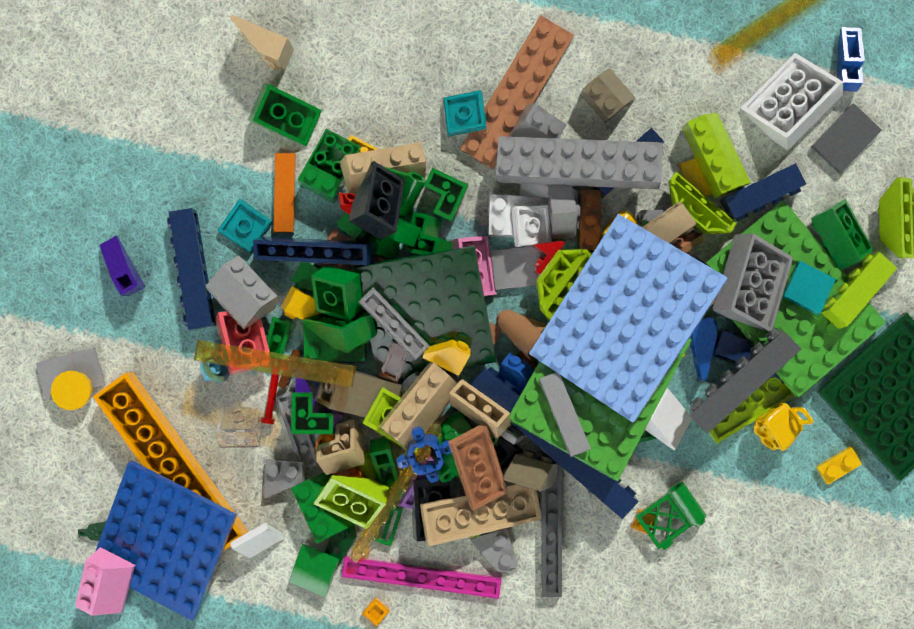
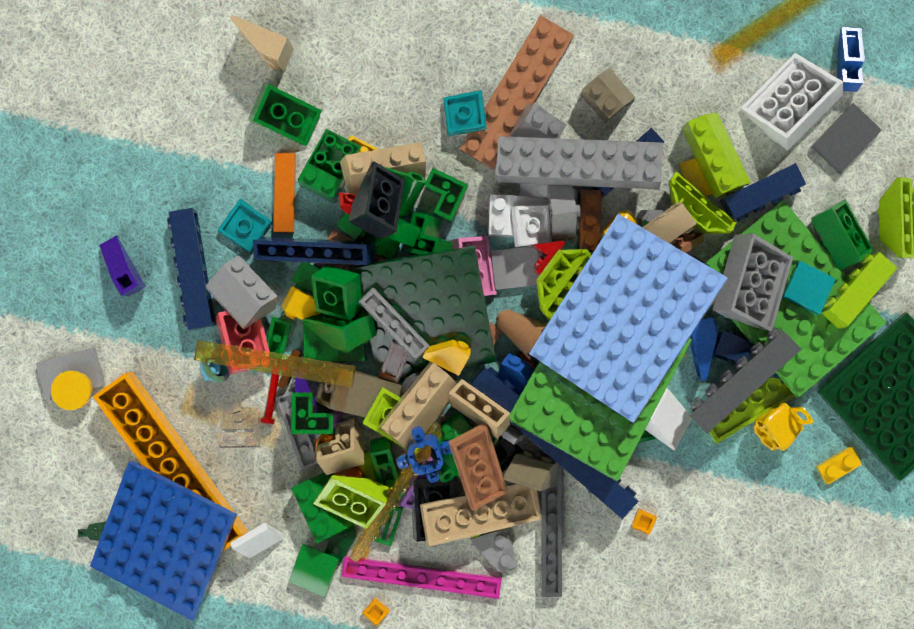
(104, 583): bright pink slope -> none
(282, 475): light grey wing -> none
(564, 414): light grey tile -> none
(685, 507): green piece -> none

